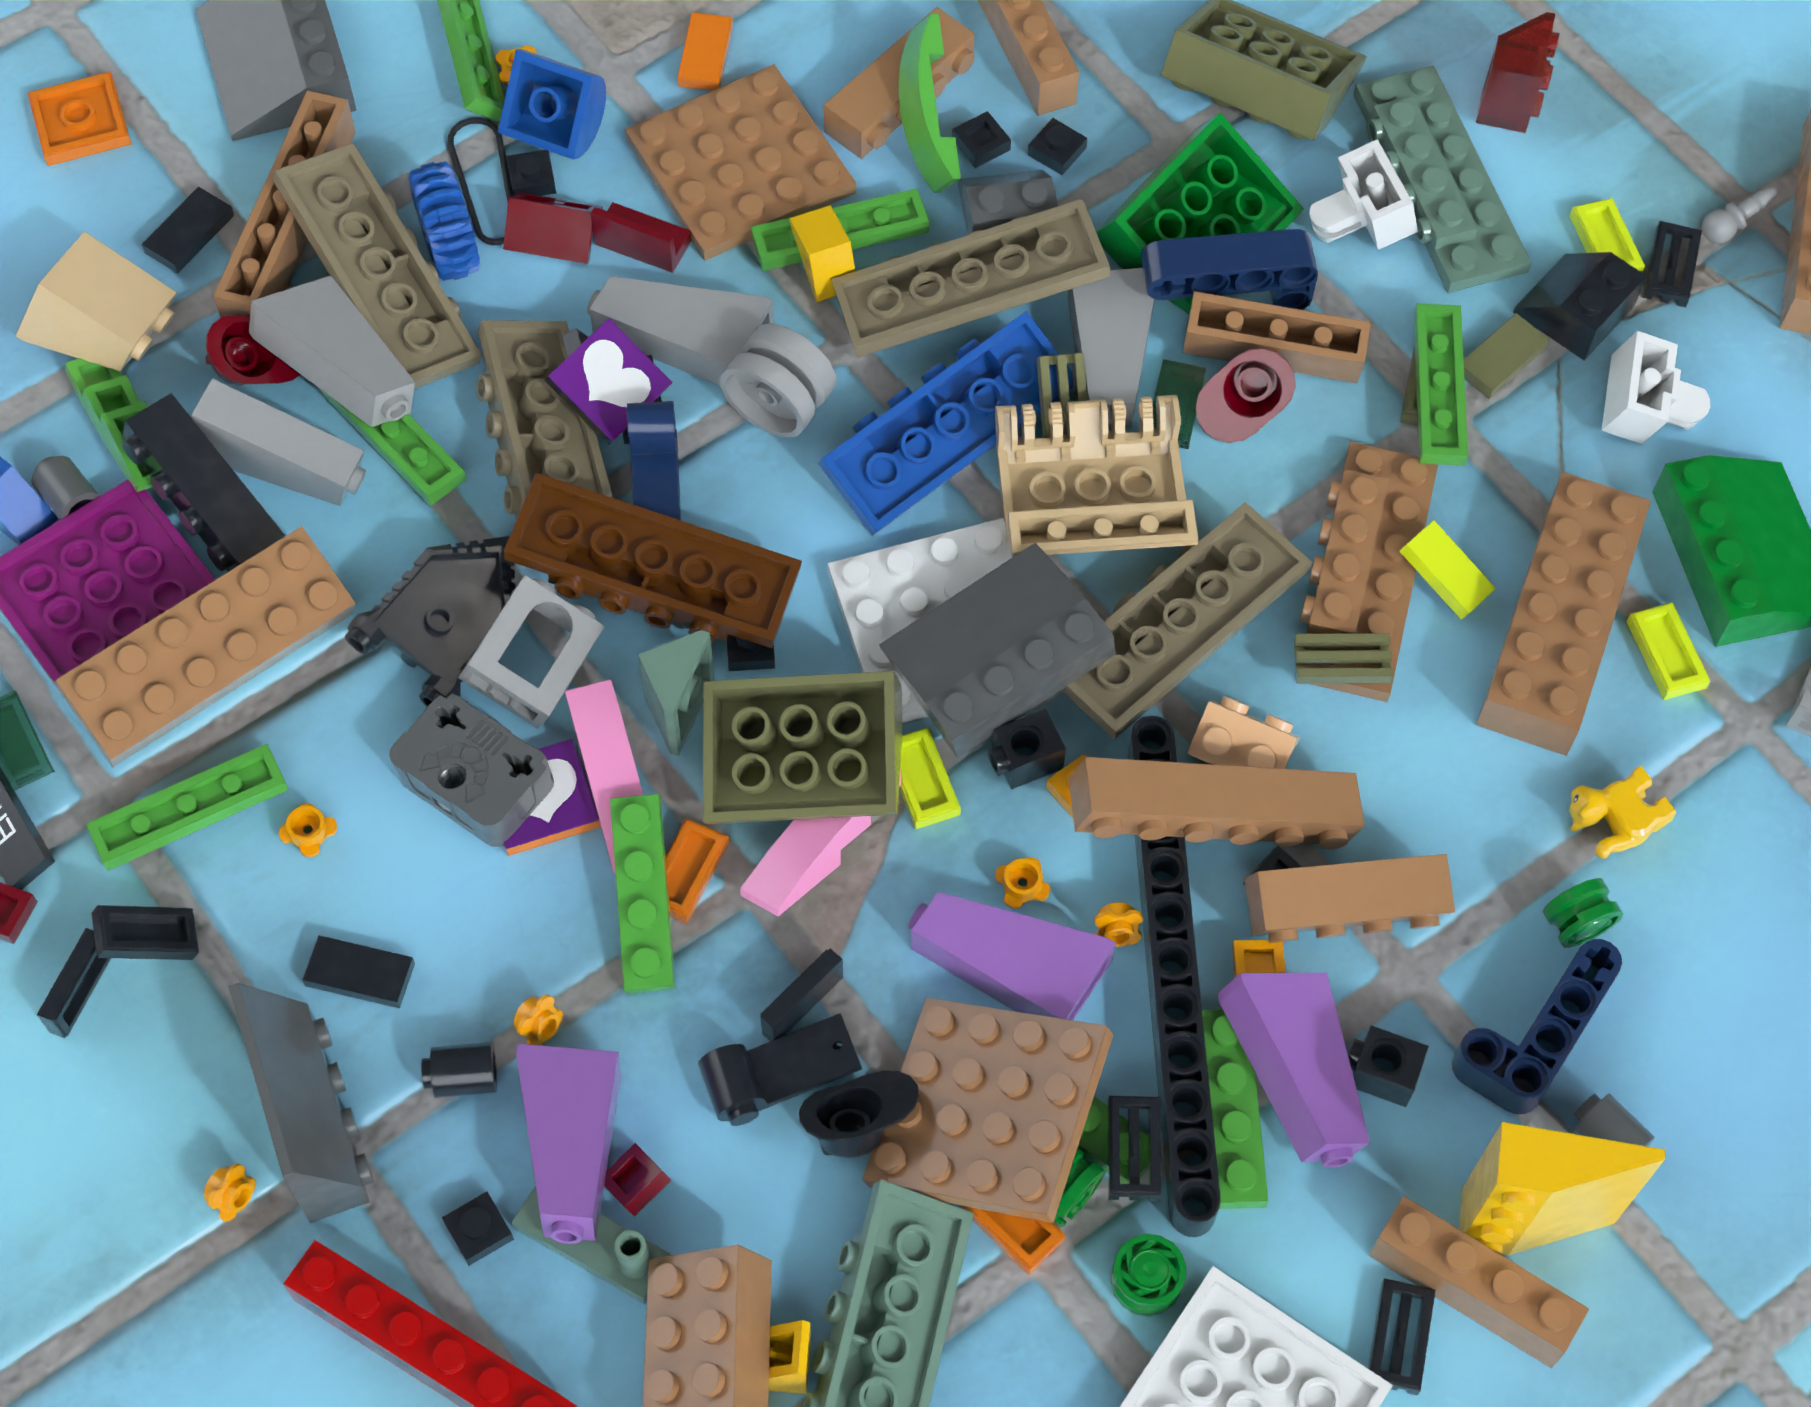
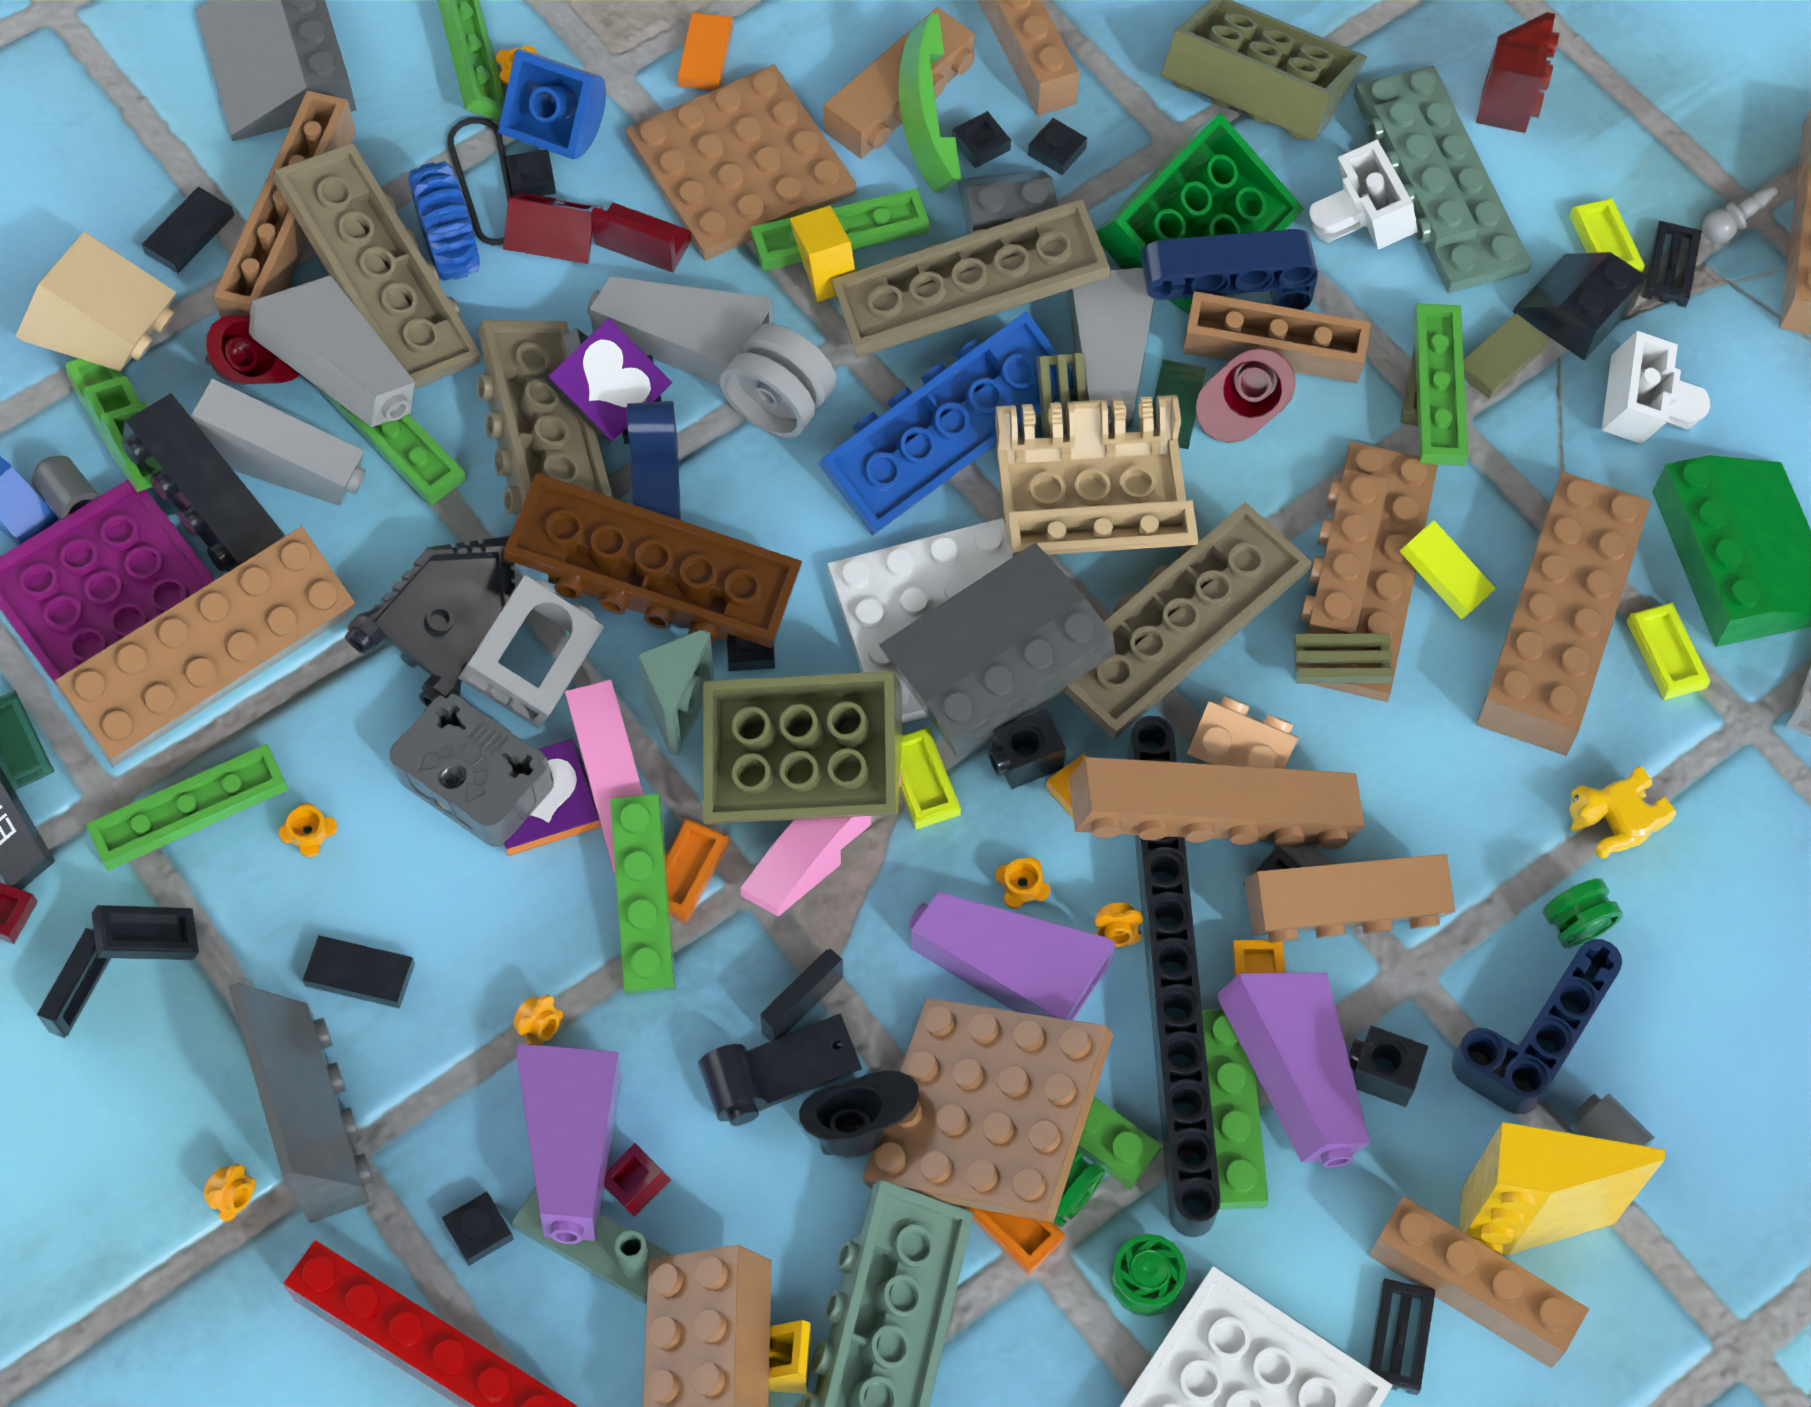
(79, 118): orange tile -> none
(460, 1070): black brick -> none
(1134, 1189): black tile -> none

